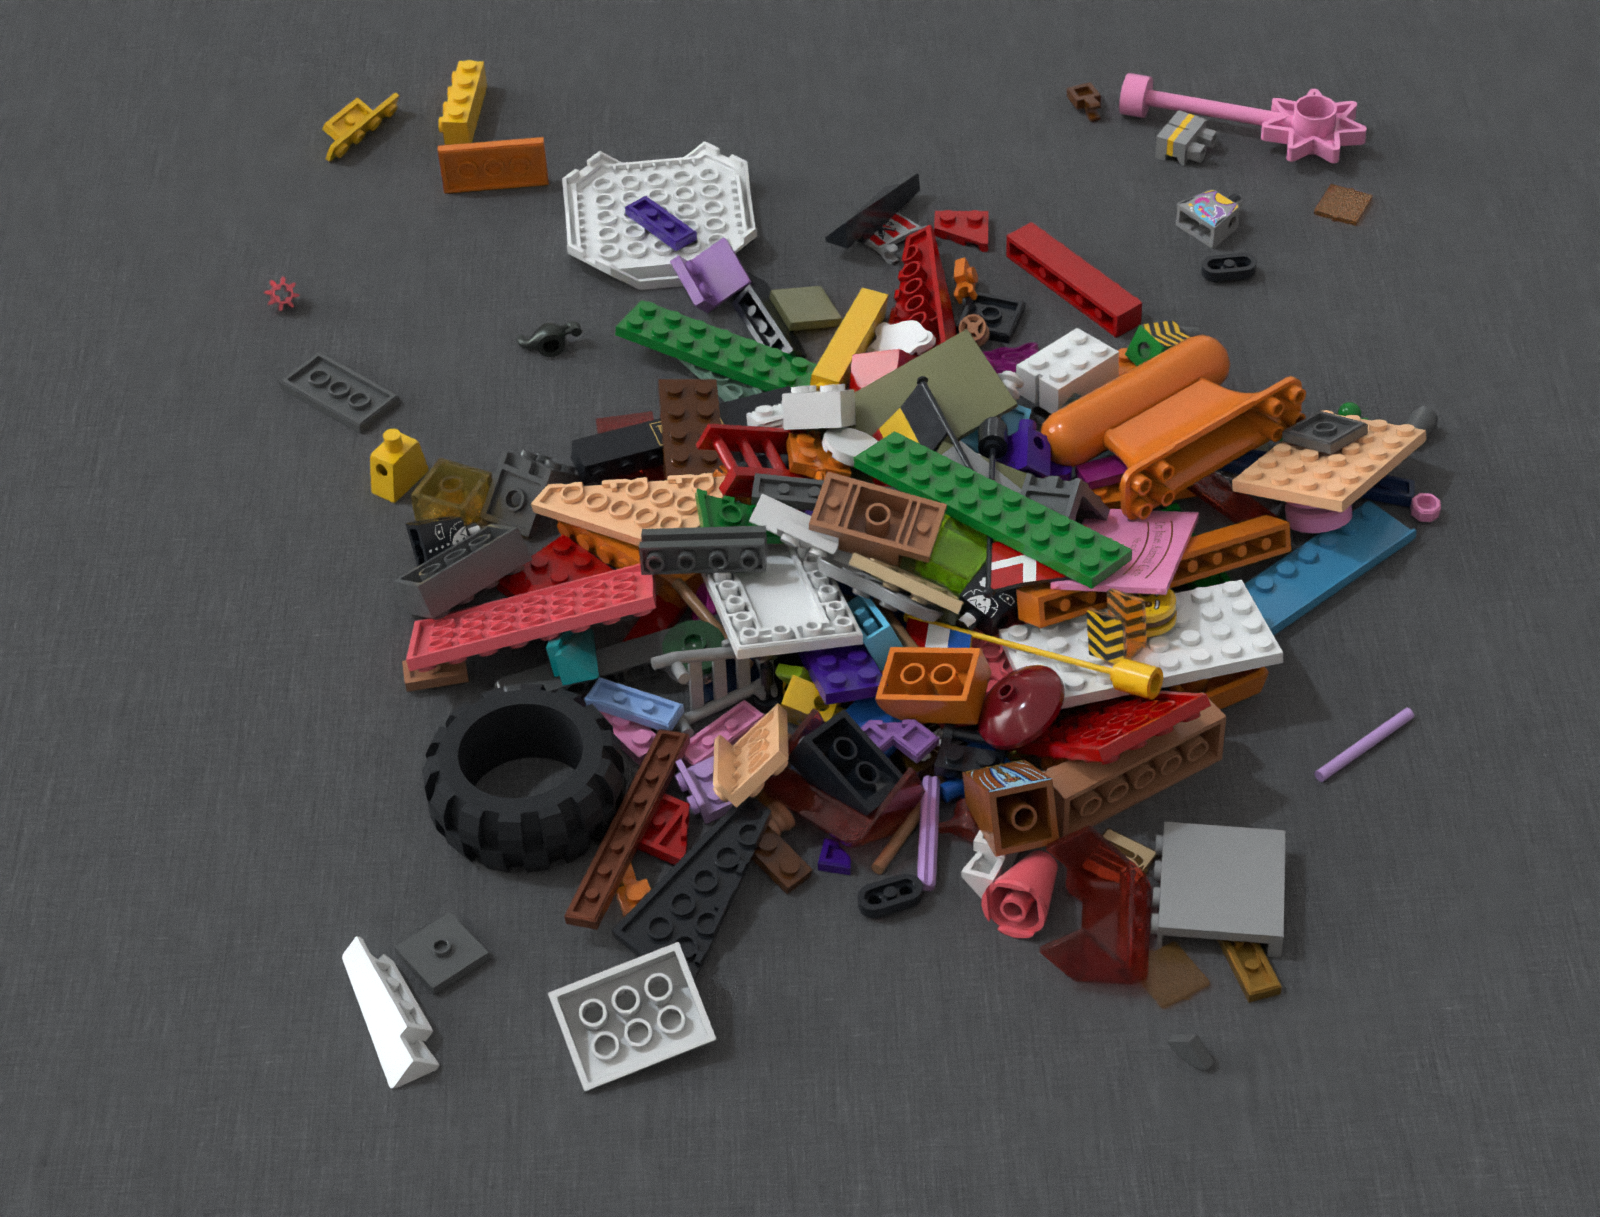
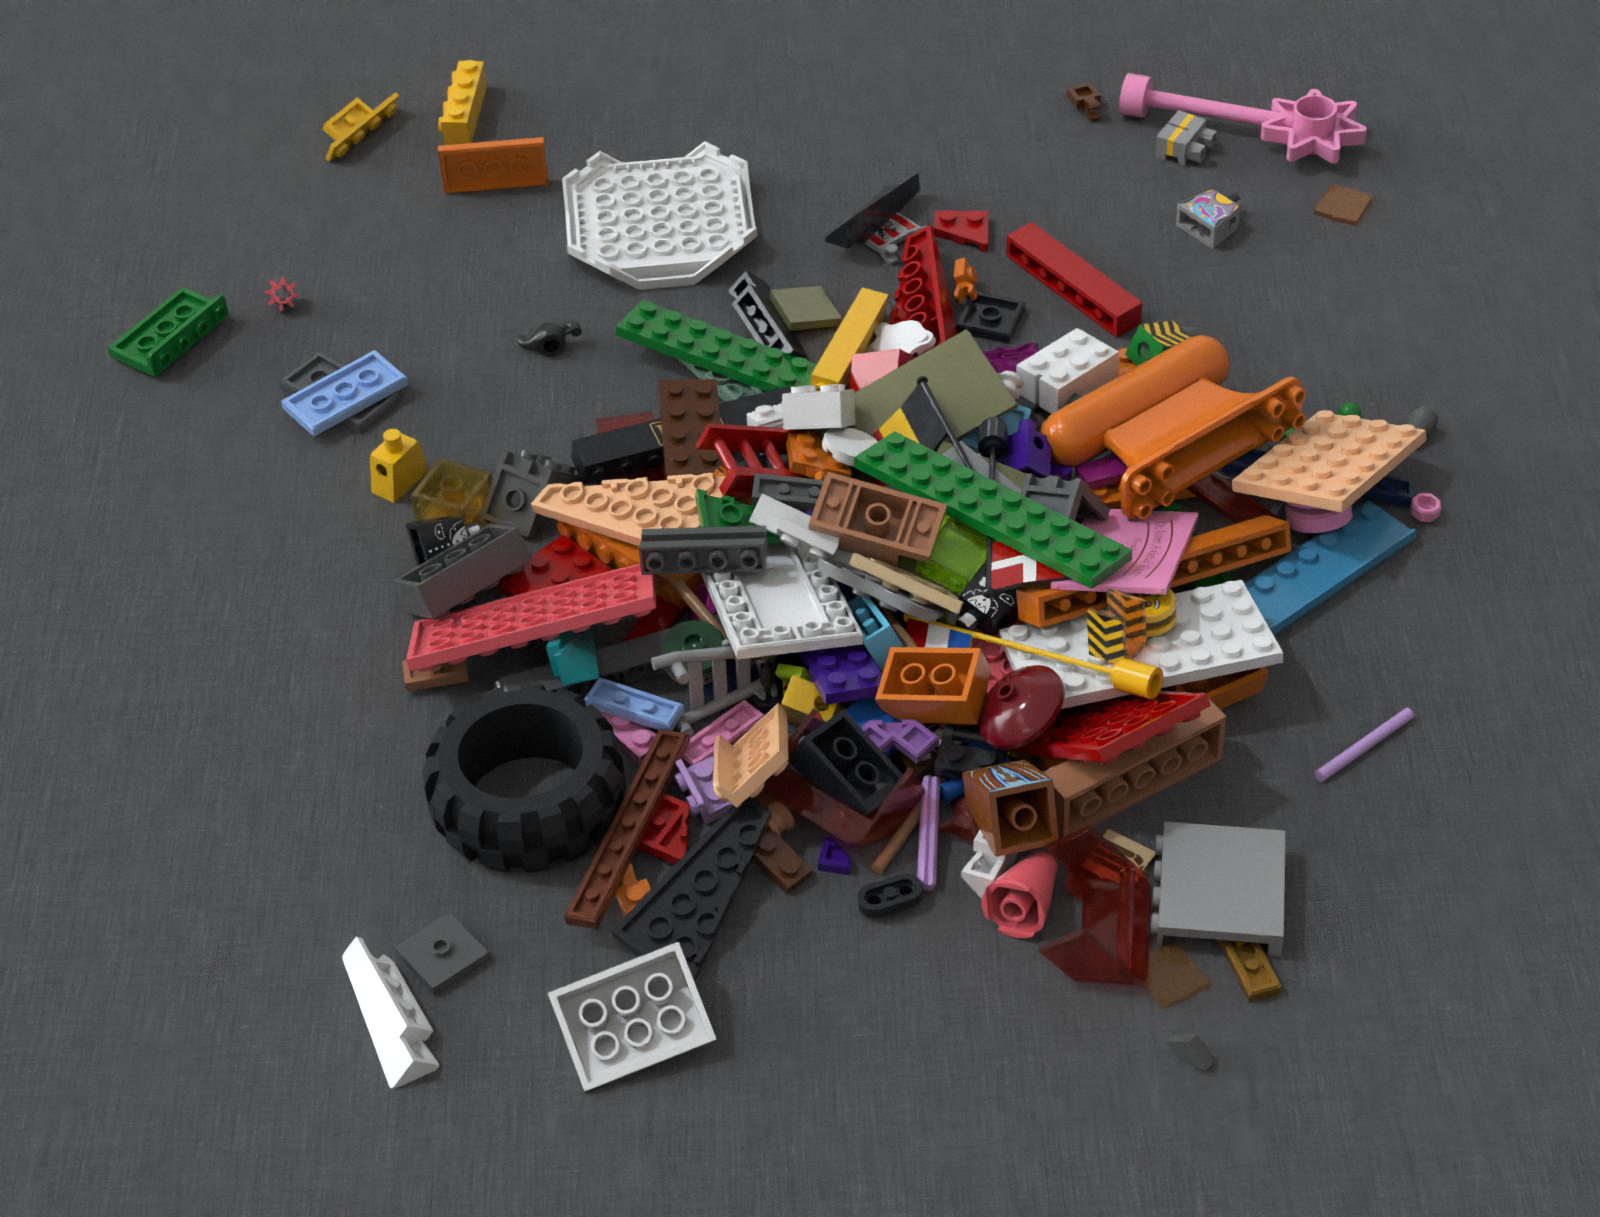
(169, 331): none -> green bracket
(344, 393): none -> light blue tile
(661, 223): dark purple tile -> none
(712, 275): medium lavender bracket -> none
(973, 324): nougat wheel -> none
(1228, 267): black plate -> none
(1325, 432): dark grey tile -> none

